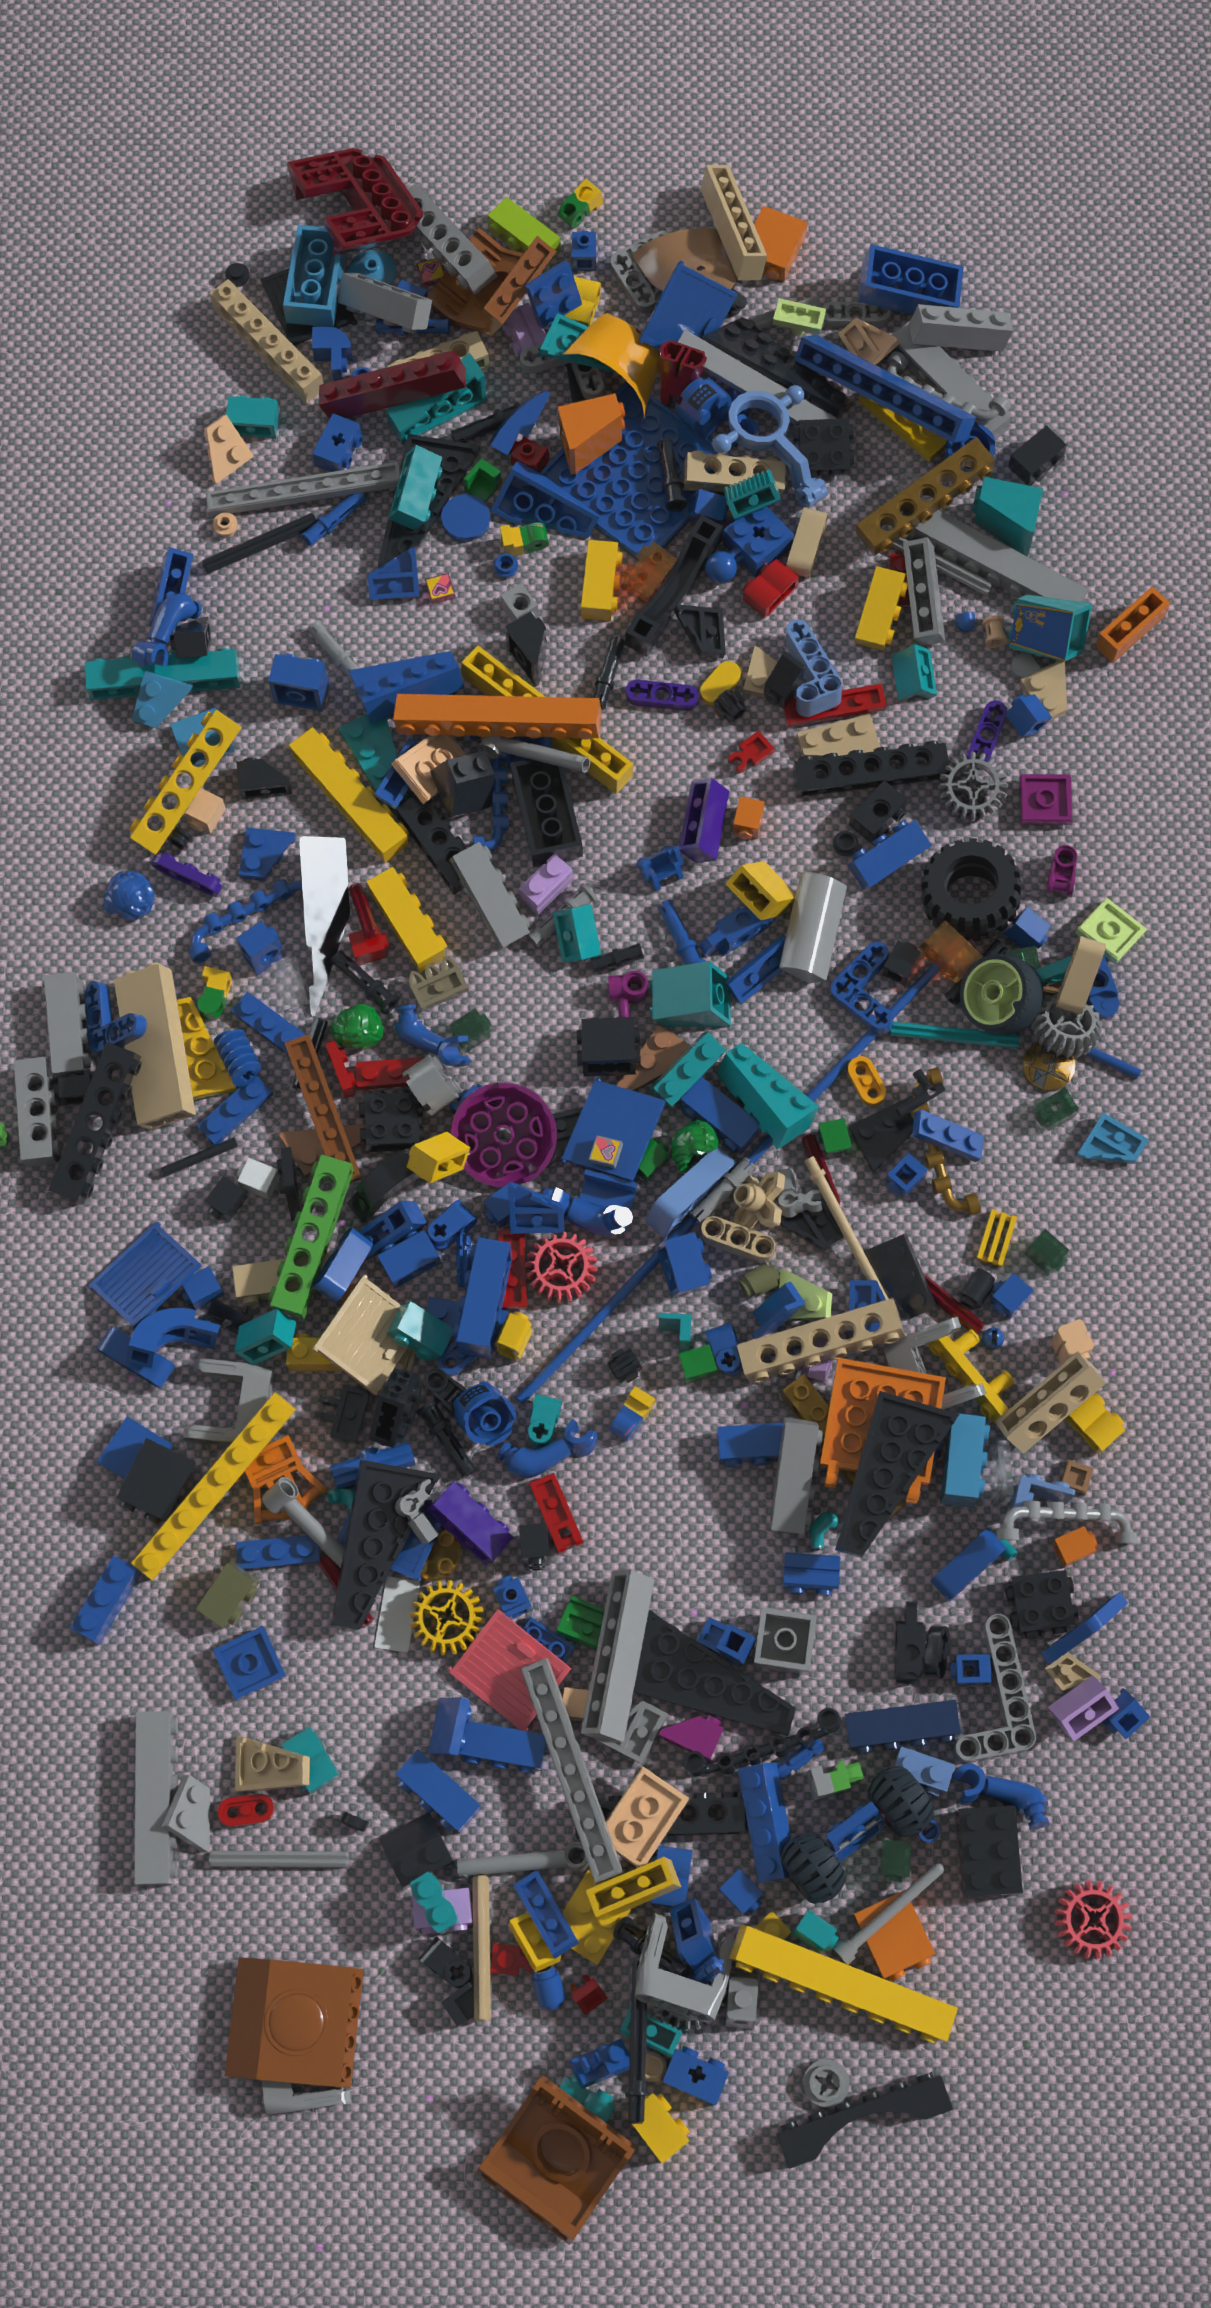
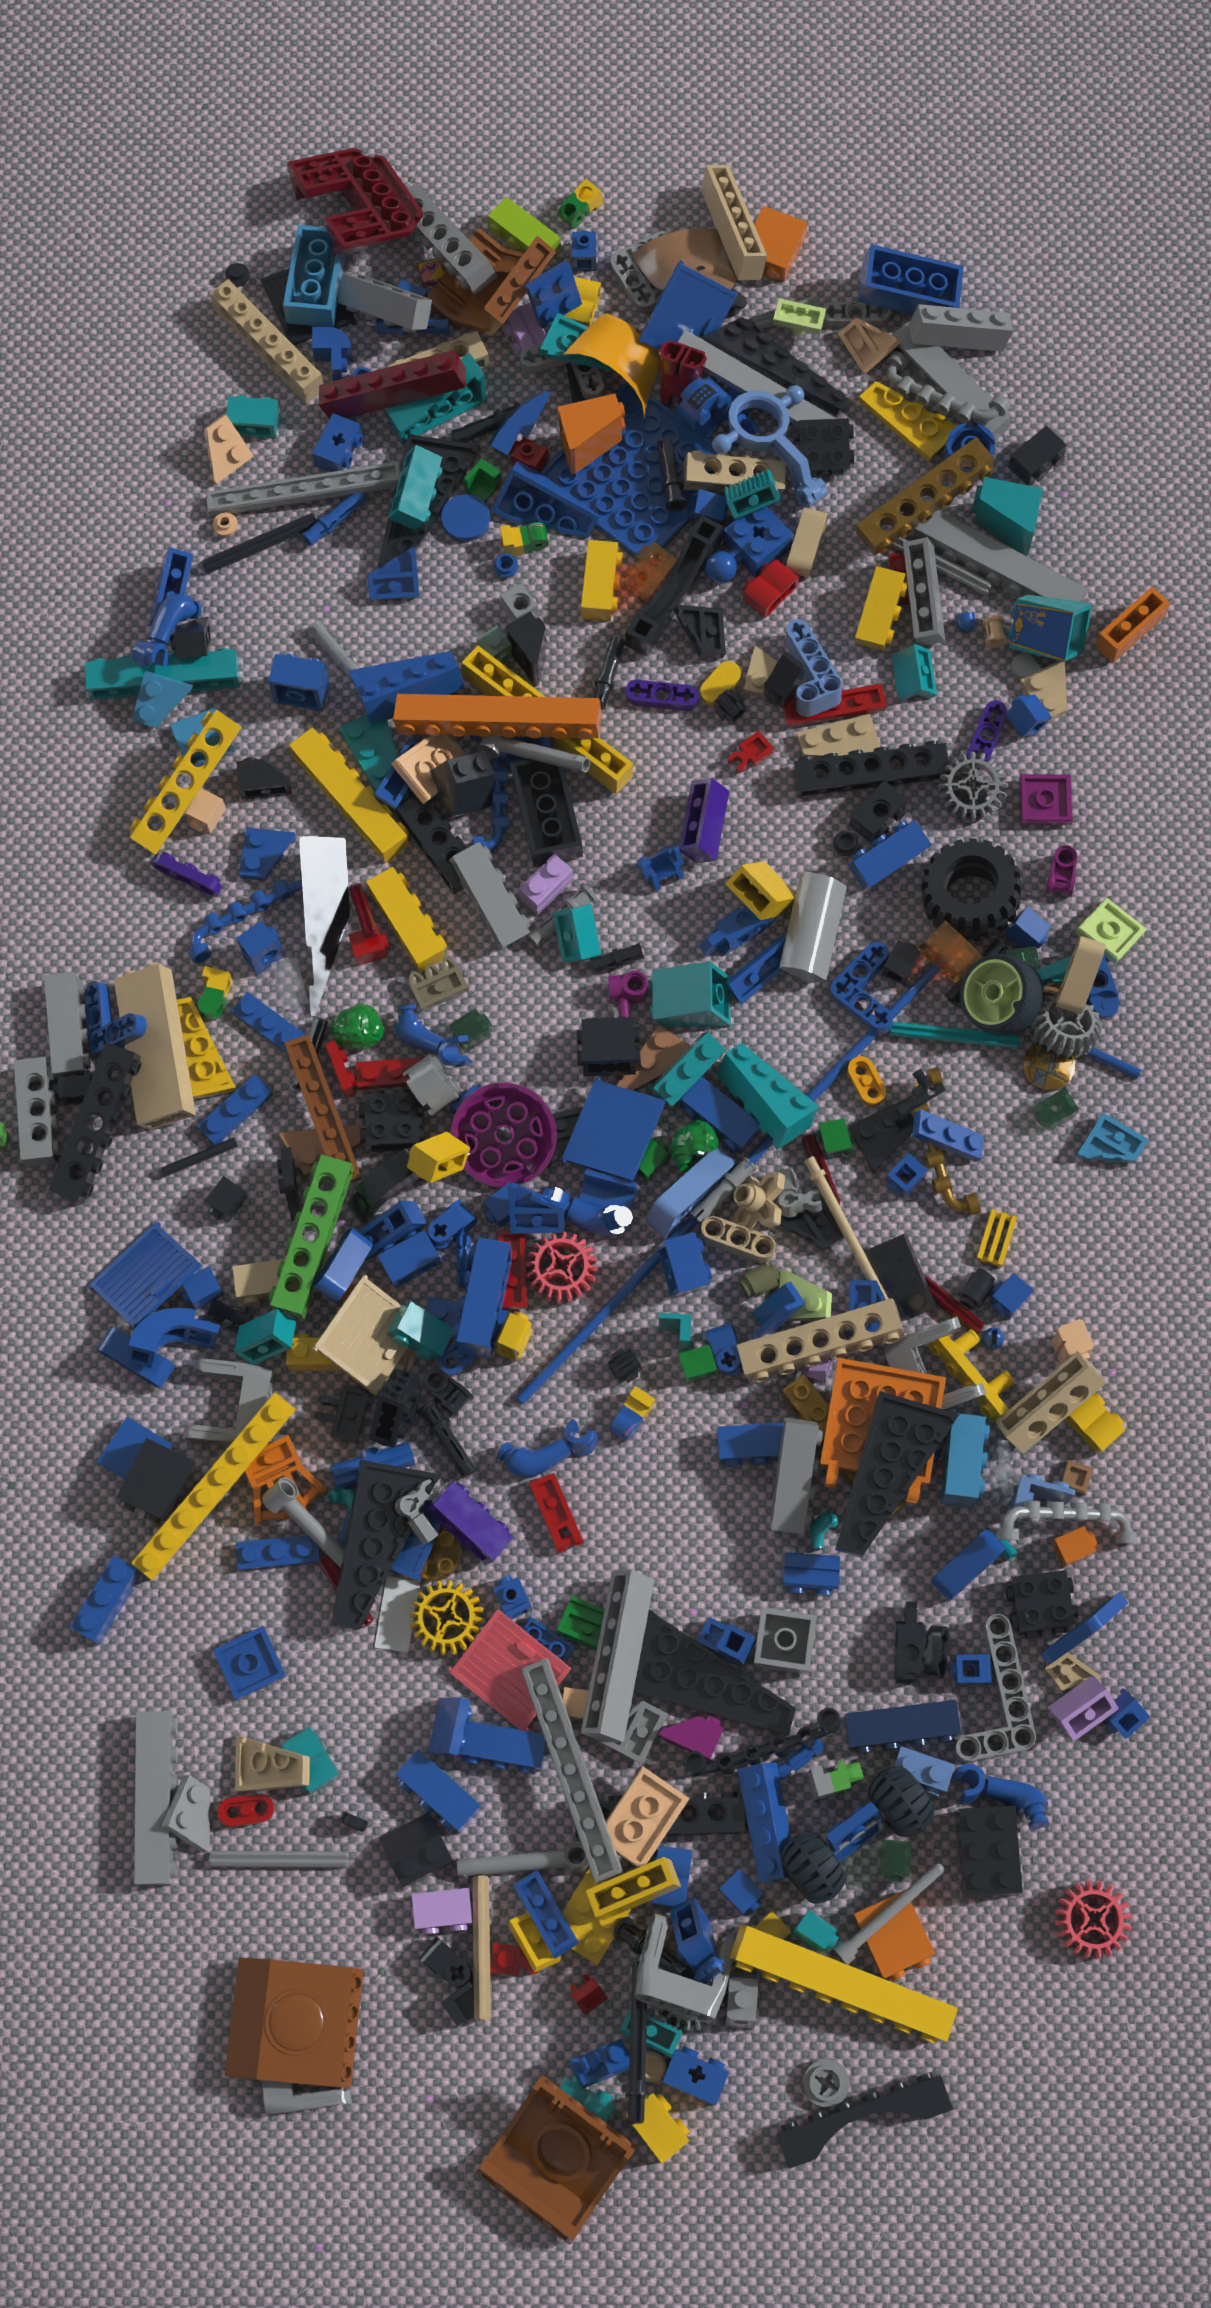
(129, 895): blue hair -> none
(180, 838): black bush -> none
(228, 1595): olive brick -> none
(238, 1056): blue piece -> none
(258, 1178): white brick -> none
(372, 991): black pin -> none
(384, 268): dark azure dish -> none
(438, 1910): teal brick -> none
(440, 588): tile -> none
(484, 1414): blue brick -> none
(496, 644): none -> sand green brick
(535, 1546): black brick -> none
(544, 1417): teal piece -> none
(548, 1988): blue brick -> none
(605, 1151): tile -> none
(685, 947): blue pin -> none
(748, 818): orange brick -> none
(885, 388): blue brick -> none
(931, 1834): blue hinge -> none
(1047, 1253): clear green brick -> none

